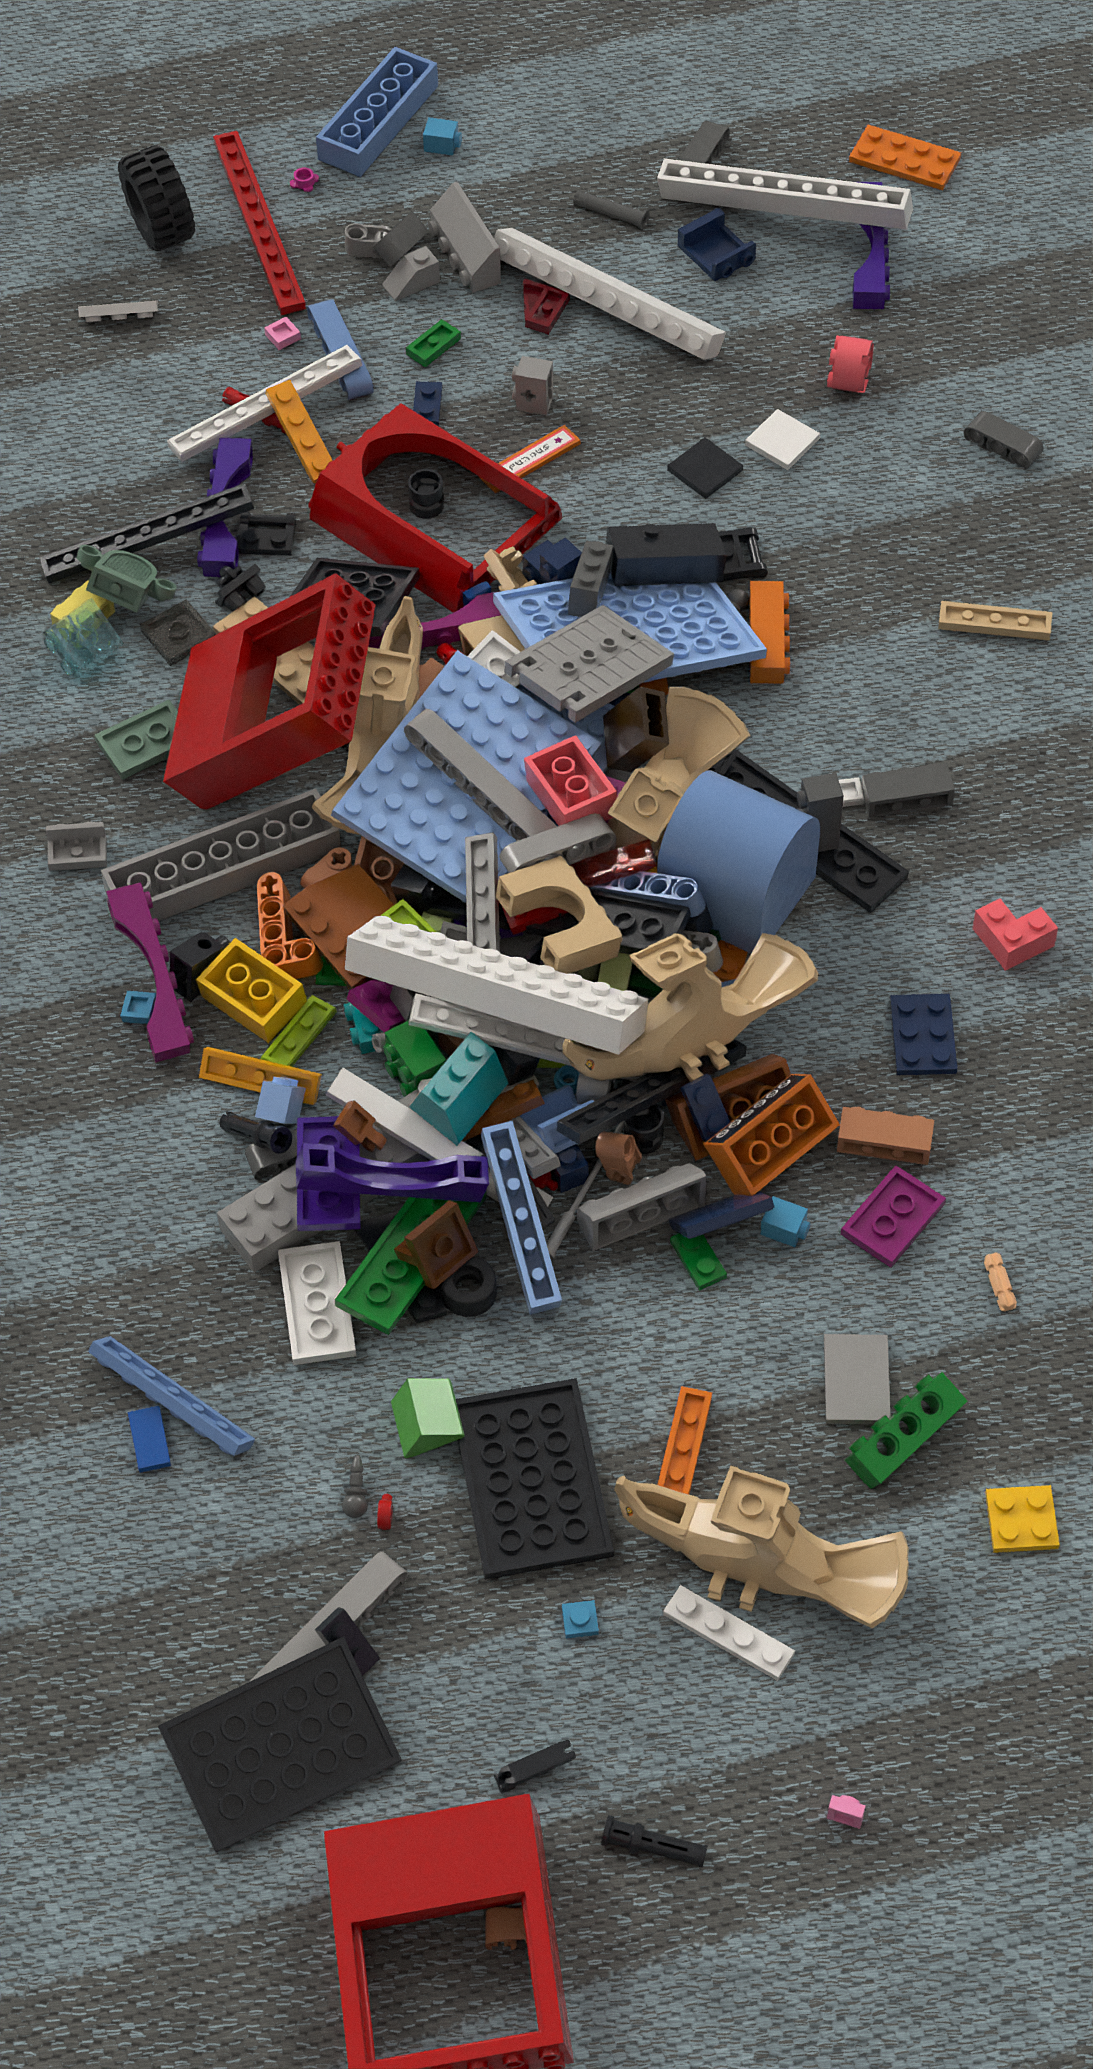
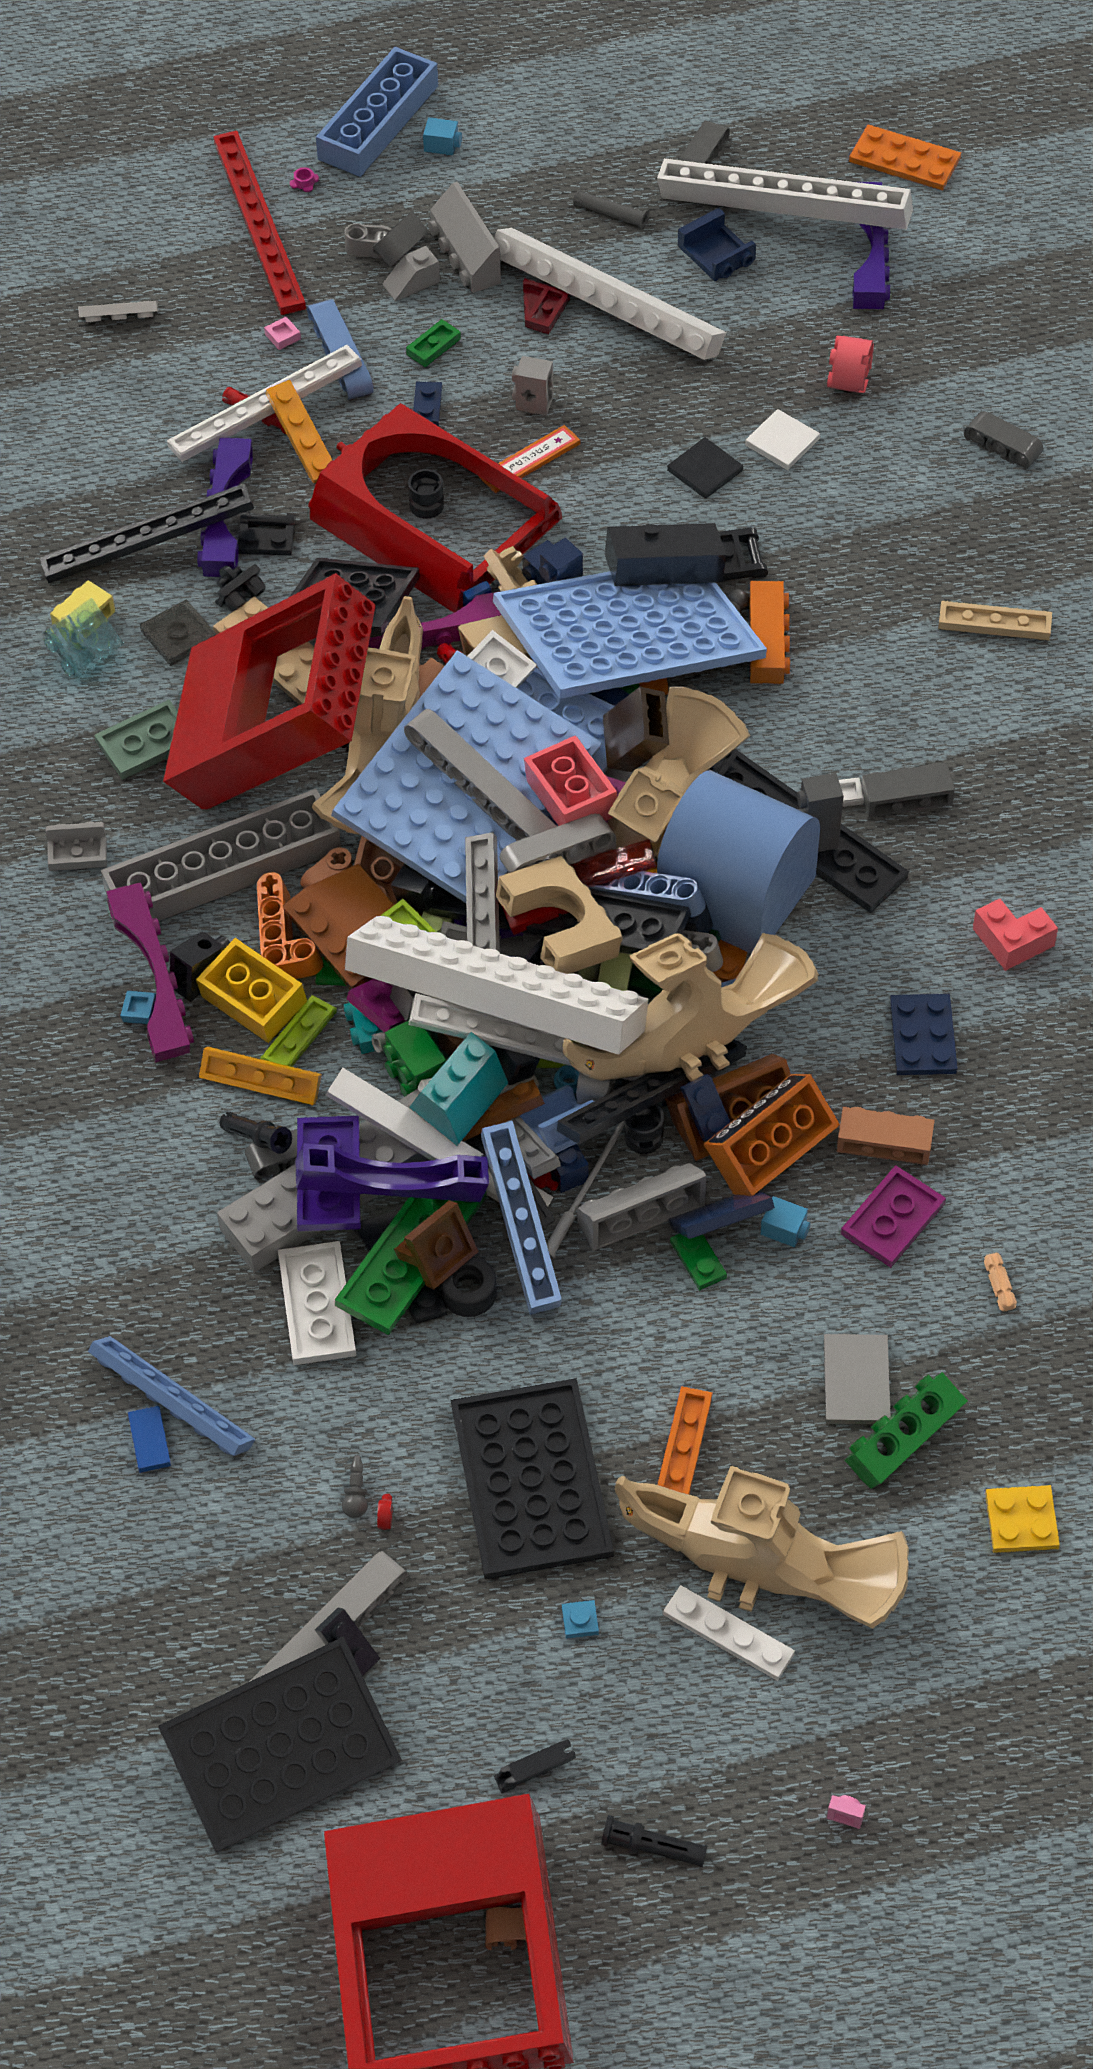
(123, 577): sand green piece -> none
(156, 198): black tyre -> none
(280, 1100): light blue brick -> none
(357, 1127): dark orange plate -> none
(426, 1415): slope -> none
(589, 663): light grey door -> none
(590, 578): dark grey brick -> none
(618, 1155): nougat piece -> none

